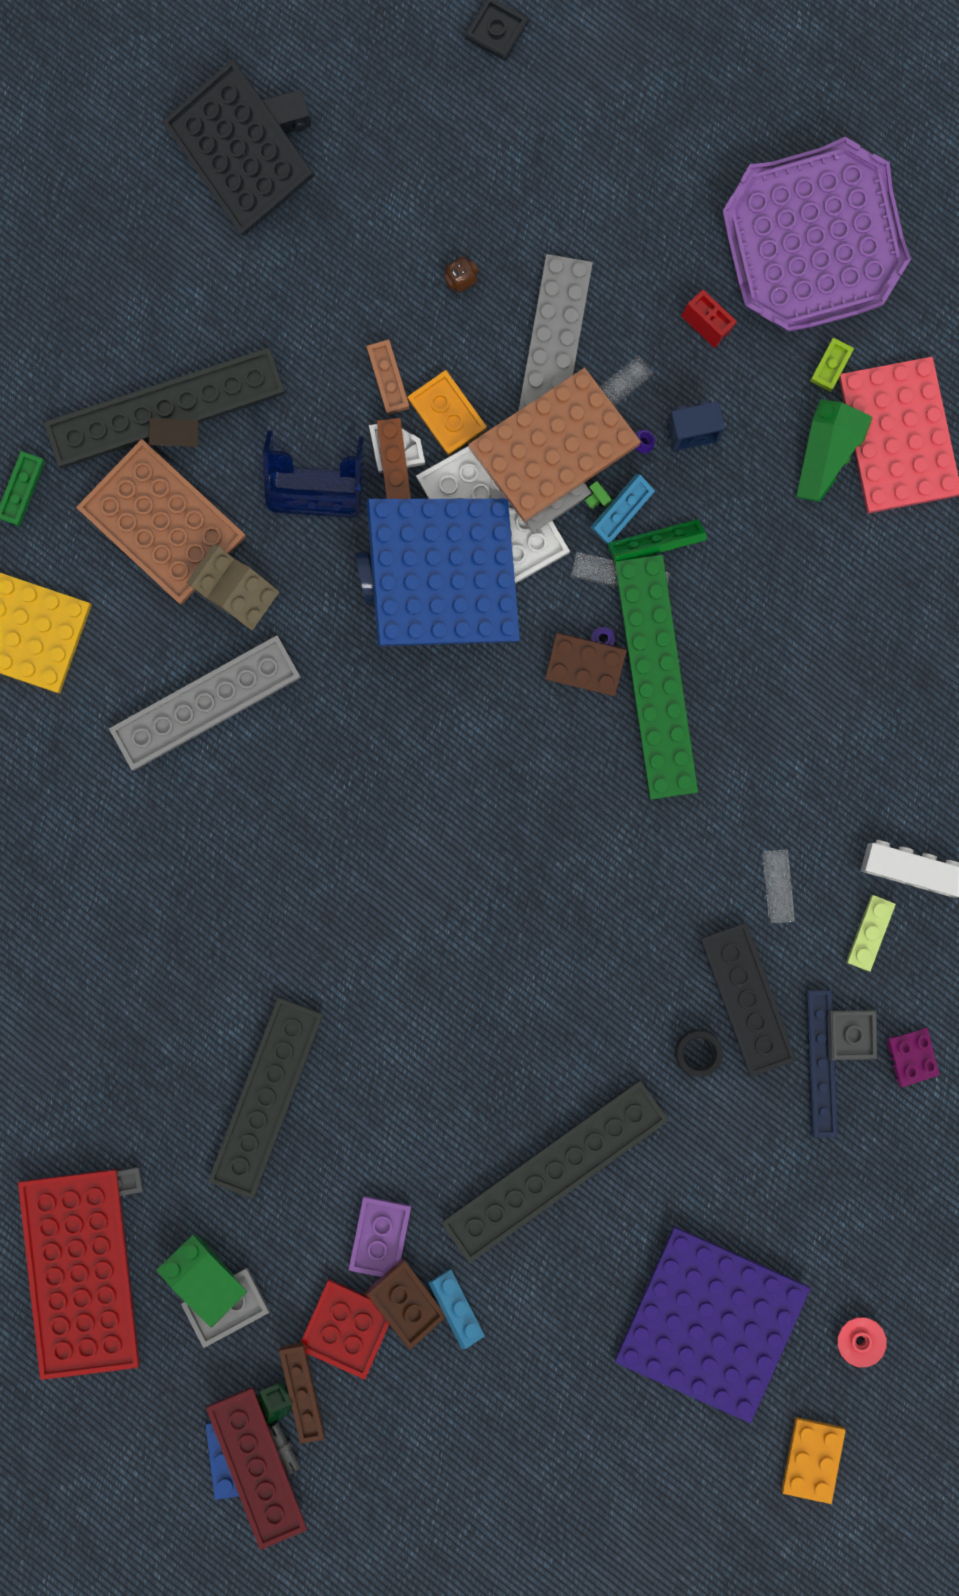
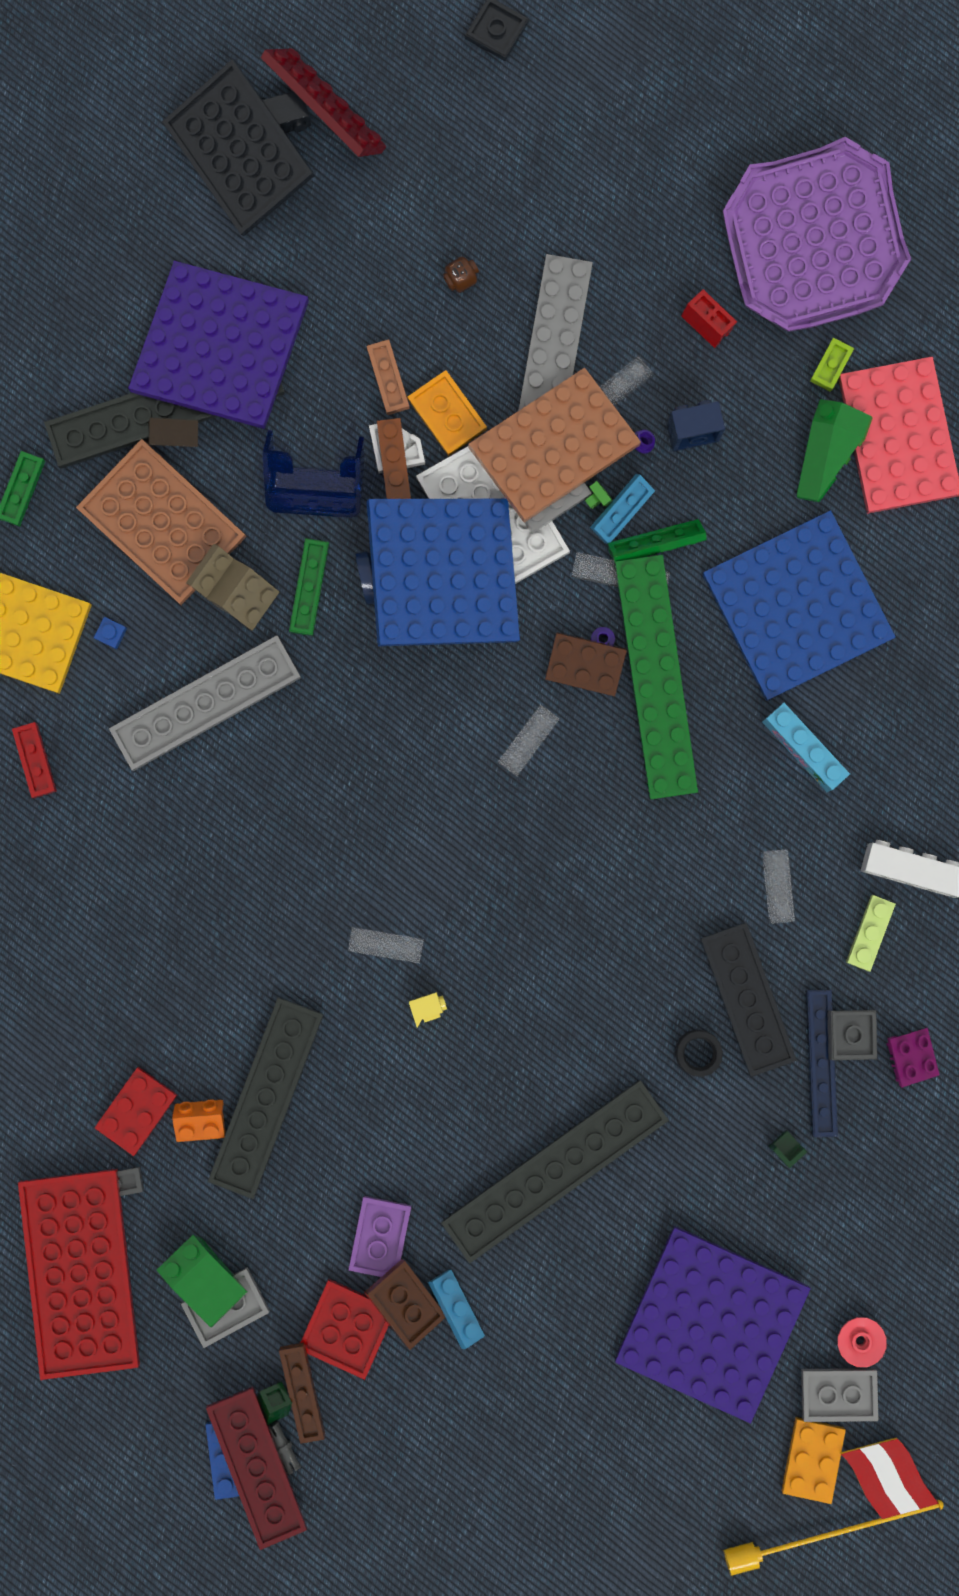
(34, 760): none -> red plate
(110, 633): none -> blue plate
(136, 1111): none -> red plate
(199, 1120): none -> orange bracket
(219, 344): none -> dark purple plate
(309, 587): none -> green tile
(324, 102): none -> dark red plate
(385, 945): none -> clear plate
(427, 1007): none -> light yellow window
(528, 740): none -> clear plate
(787, 1149): none -> dark green panel
(798, 605): none -> blue plate
(805, 747): none -> medium azure brick
(839, 1395): none -> light grey plate
(889, 1484): none -> flag

